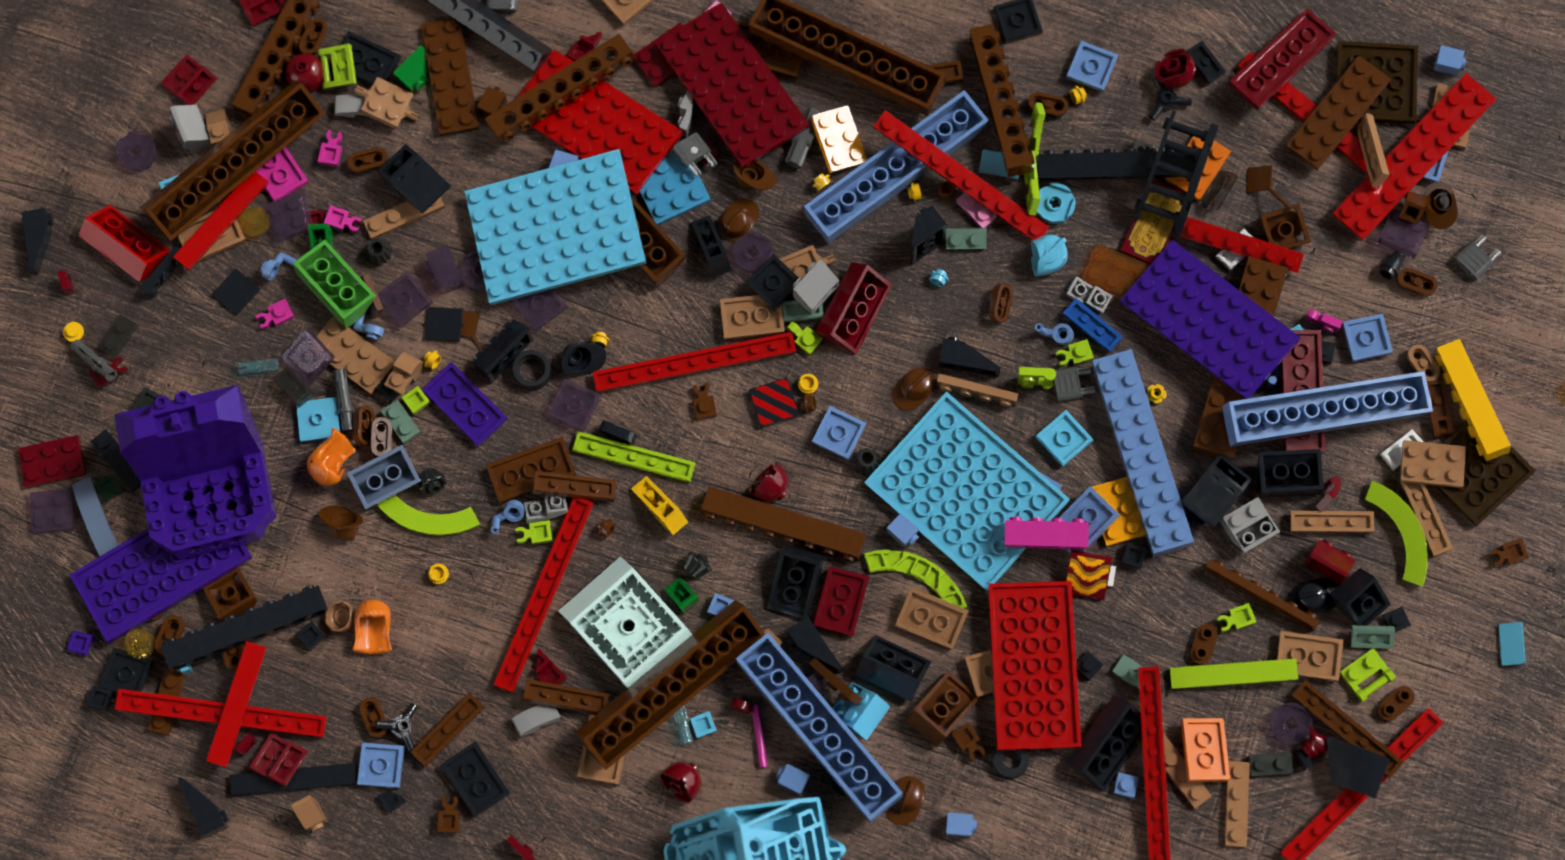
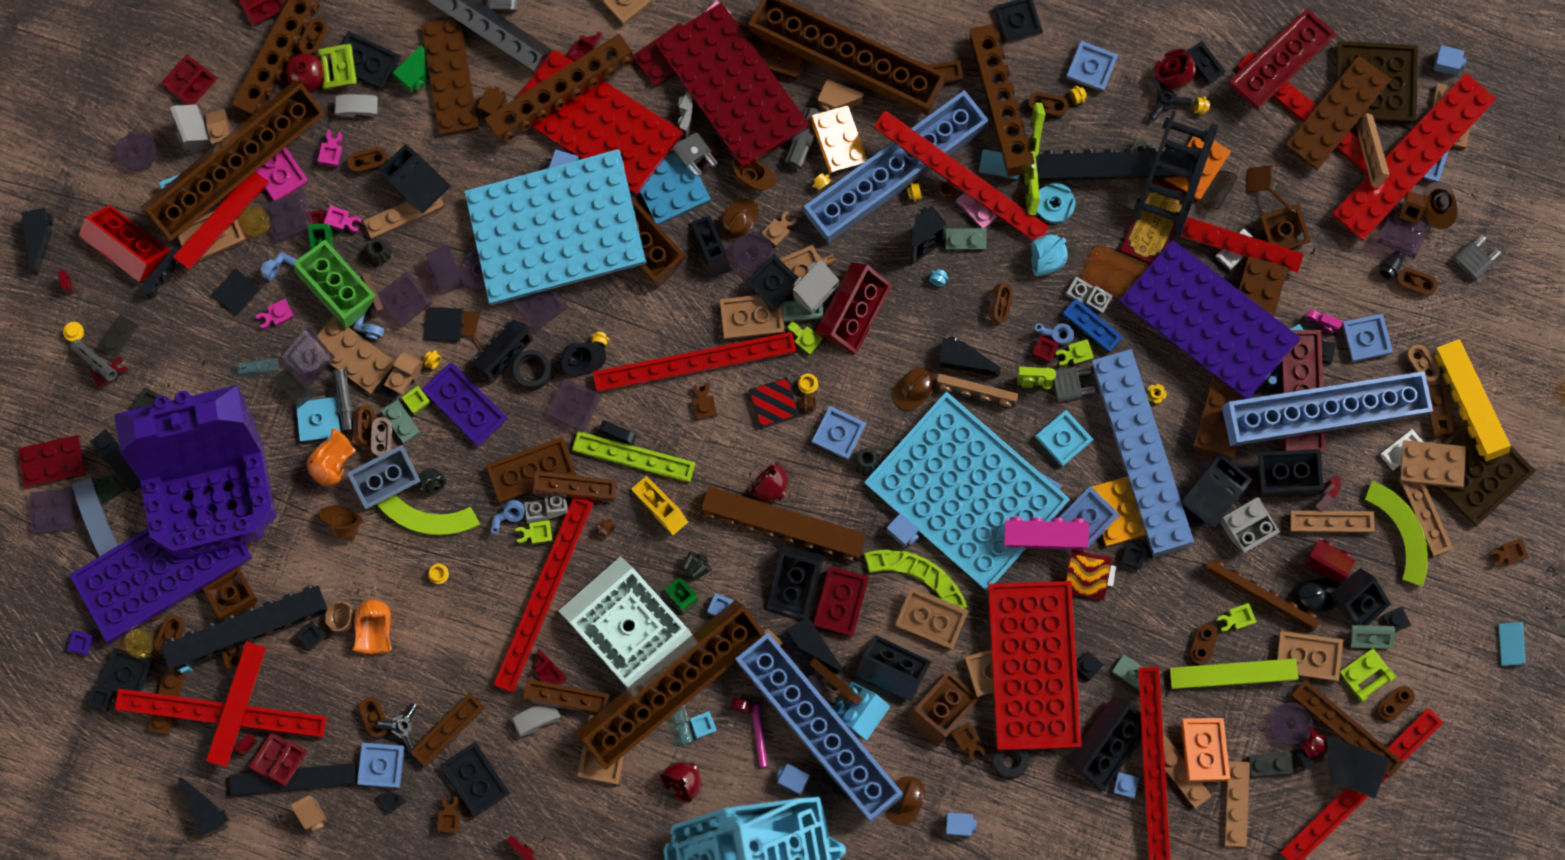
(386, 103): medium nougat plate -> none
(778, 231): none -> medium nougat plate
(837, 96): none -> medium nougat slope
(1045, 349): none -> dark red plate
(1201, 105): none -> yellow plate

